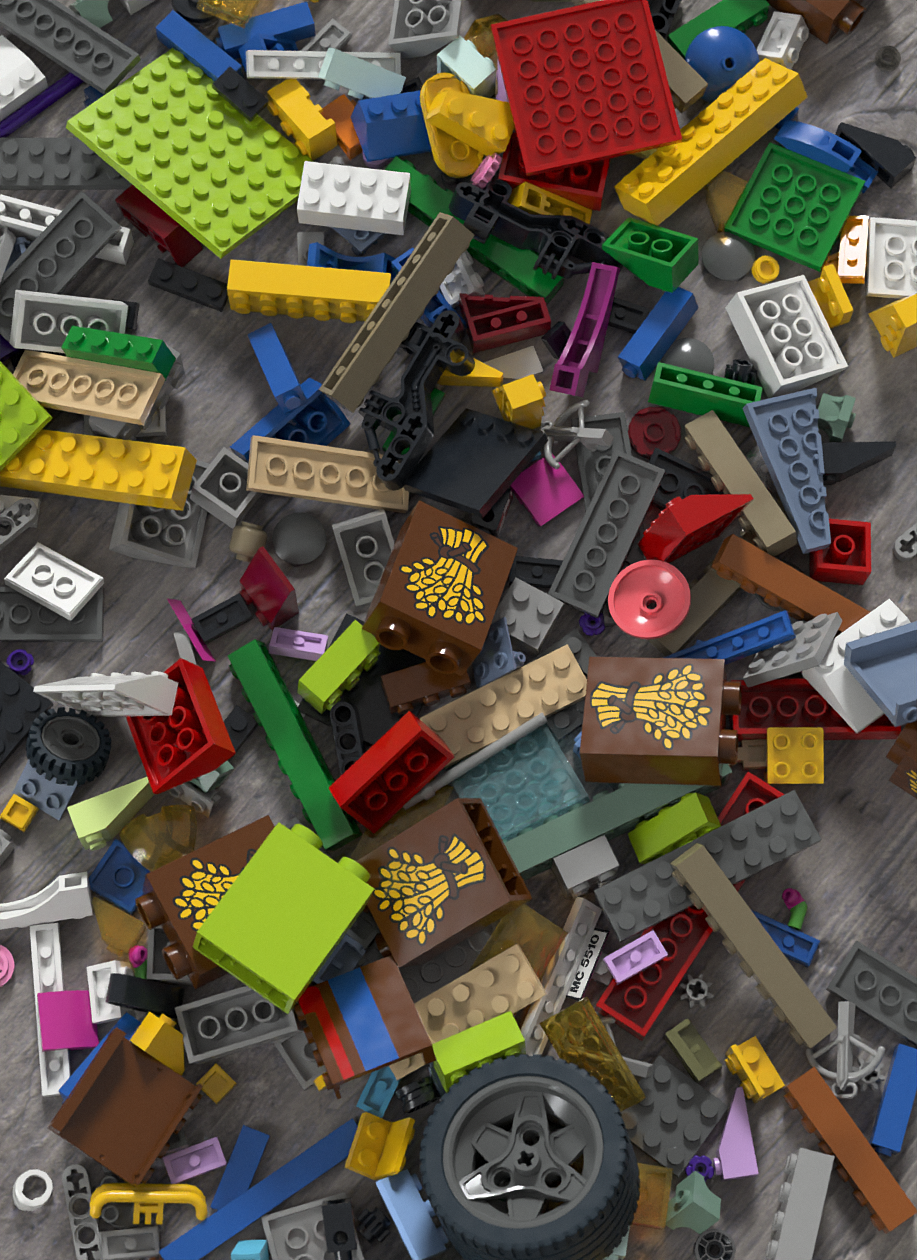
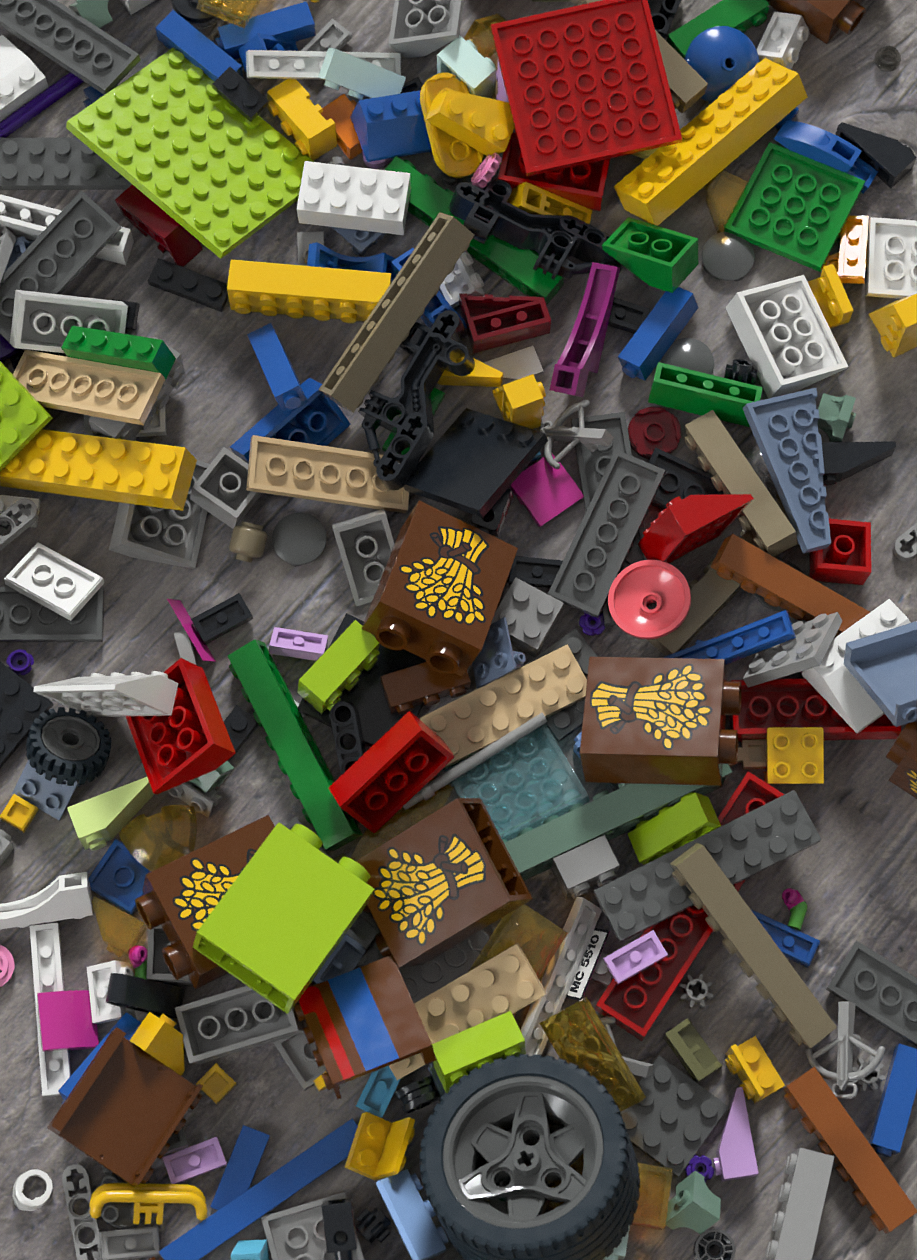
(268, 591): dark red slope -> none
(556, 339): black plate -> none
(765, 269): yellow tile -> none

